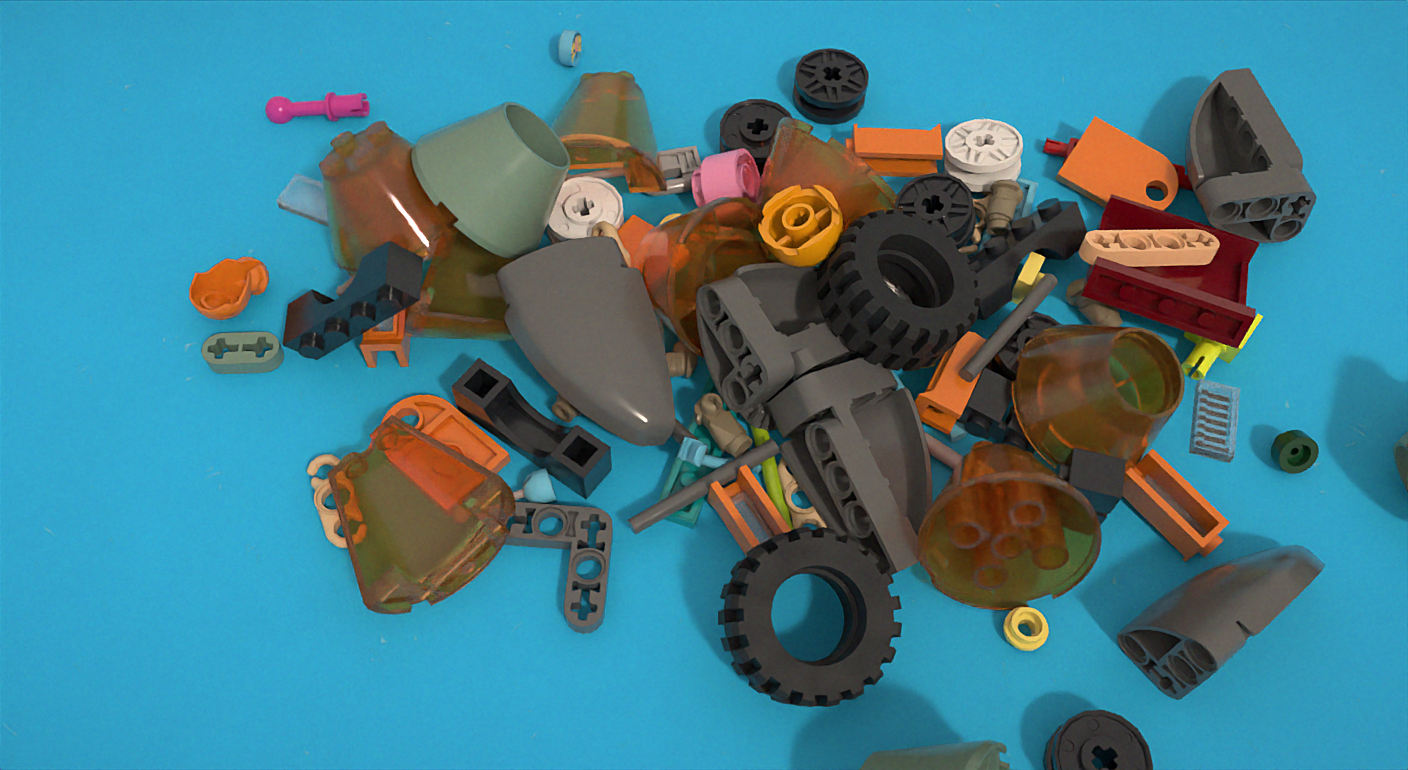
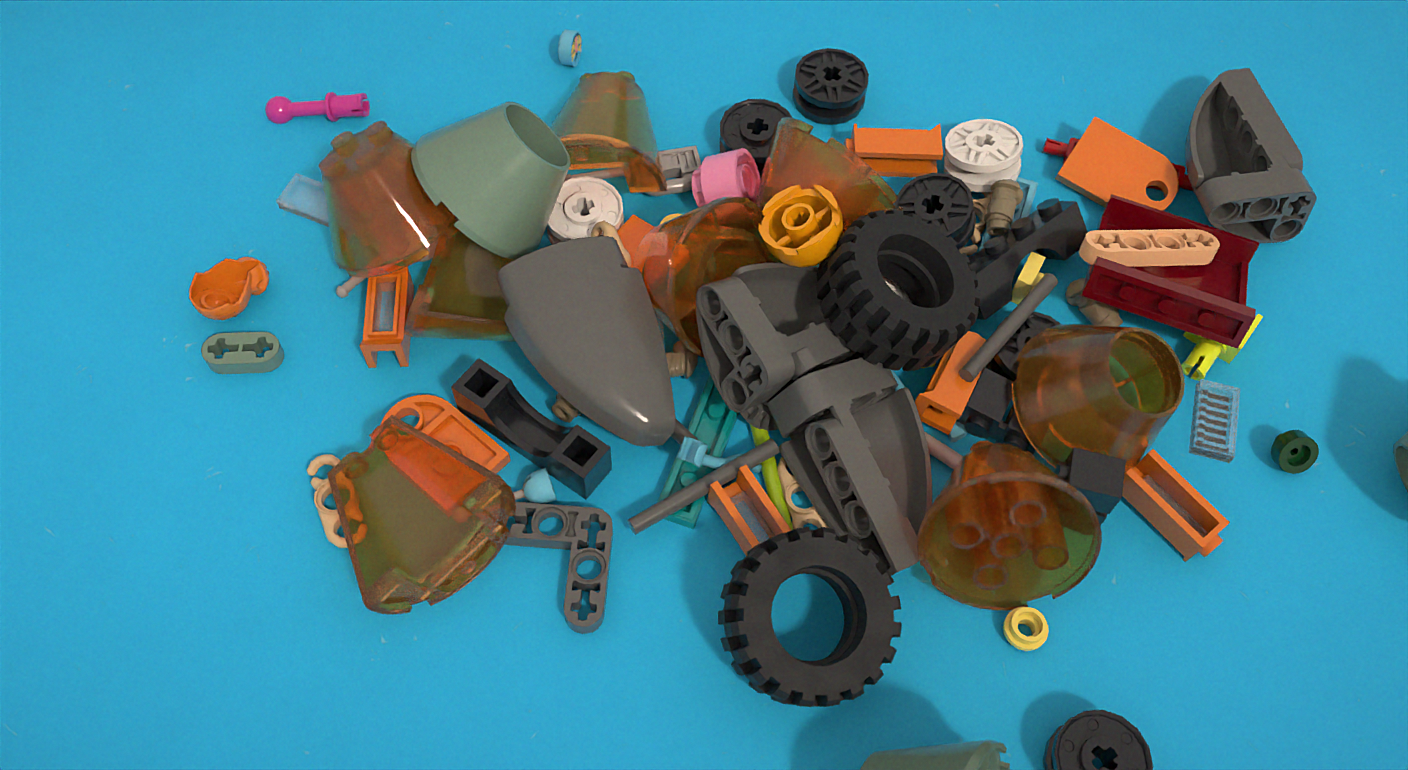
(381, 288): black arch -> none
(722, 425): dark tan arm -> none
(1211, 615): dark grey panel -> none

